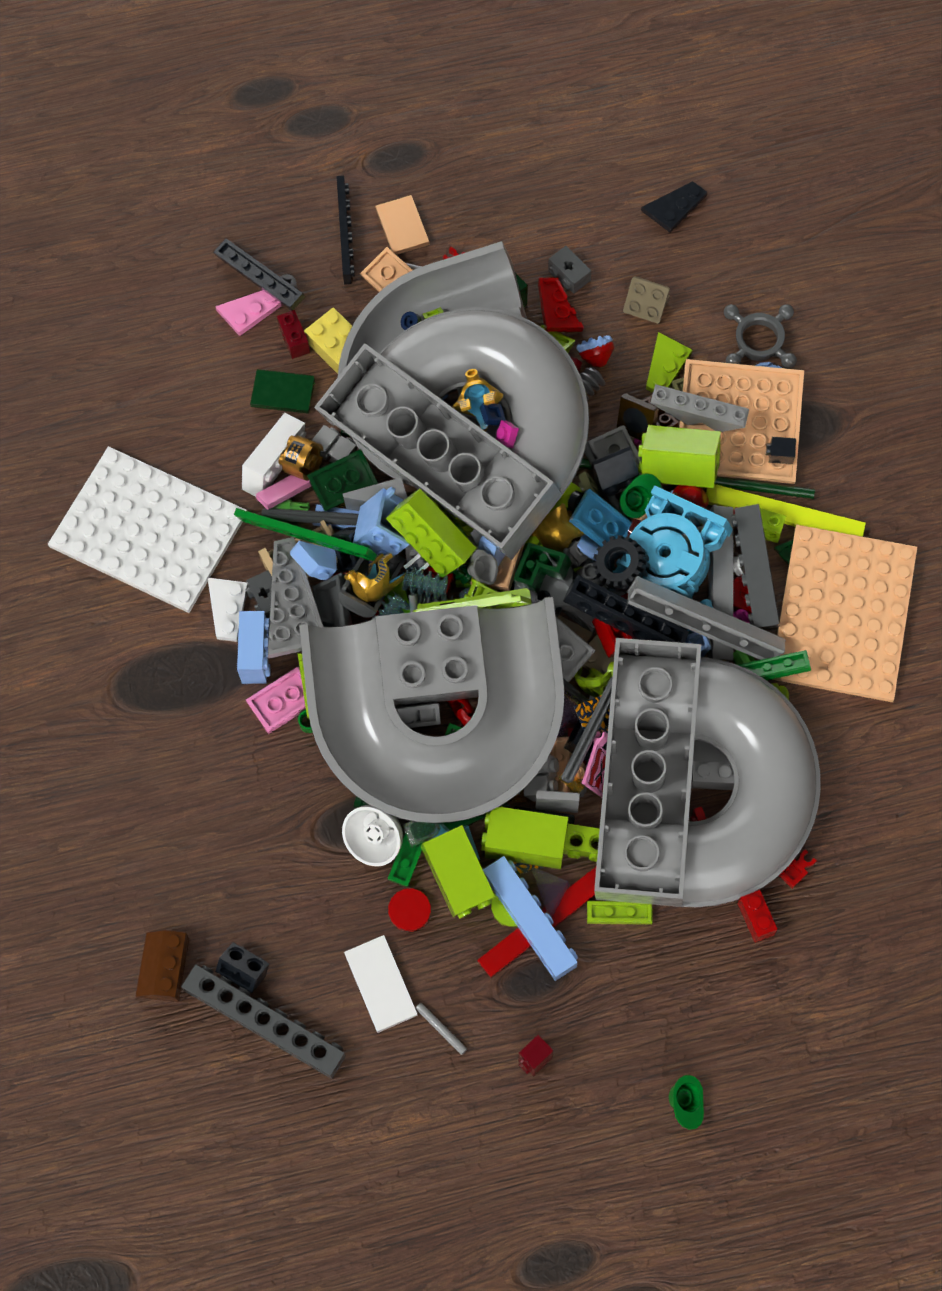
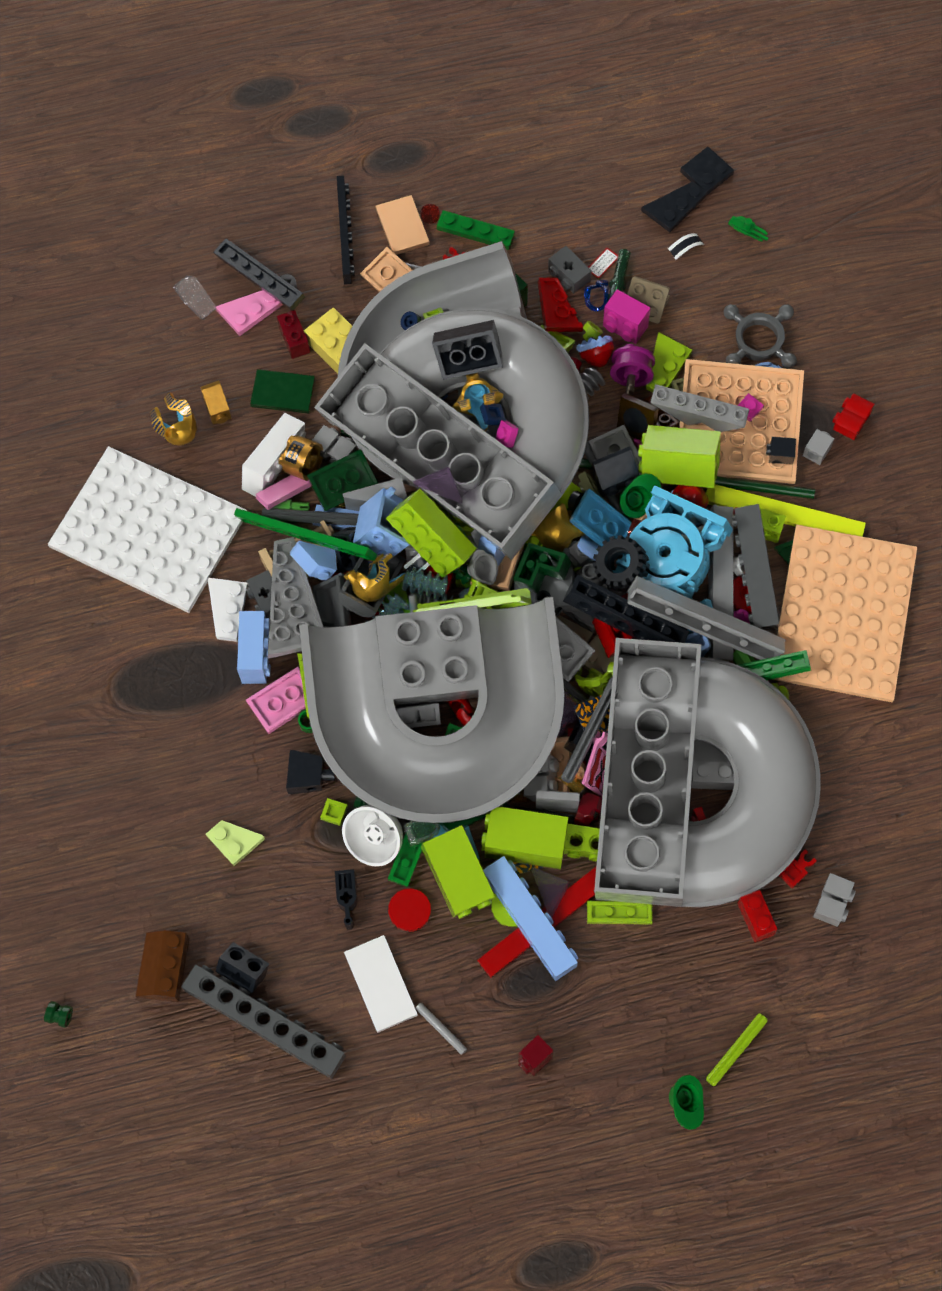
(58, 1014): none -> dark green wheel
(180, 432): none -> pearl gold piece
(194, 296): none -> clear slope
(216, 402): none -> pearl gold slope
(234, 841): none -> yellowish green wing
(306, 773): none -> black torso
(334, 812): none -> lime plate
(342, 892): none -> black piece
(430, 213): none -> clear red tile
(440, 483): none -> clear purple tile
(468, 349): none -> black slope
(474, 229): none -> green plate
(588, 809): none -> dark red rock
(591, 330): none -> lime tile
(603, 262): none -> white sticker
(603, 285): none -> clear blue piece
(618, 280): none -> clear green pin
(626, 317): none -> dark pink brick
(632, 367): none -> magenta wheel
(684, 244): none -> sticker
(707, 170): none -> black plate
(736, 1049): none -> lime axle
(747, 226): none -> green piece
(753, 405): none -> dark pink plate
(818, 446): none -> light grey brick
(834, 899): none -> light grey piece
(853, 416): none -> red brick

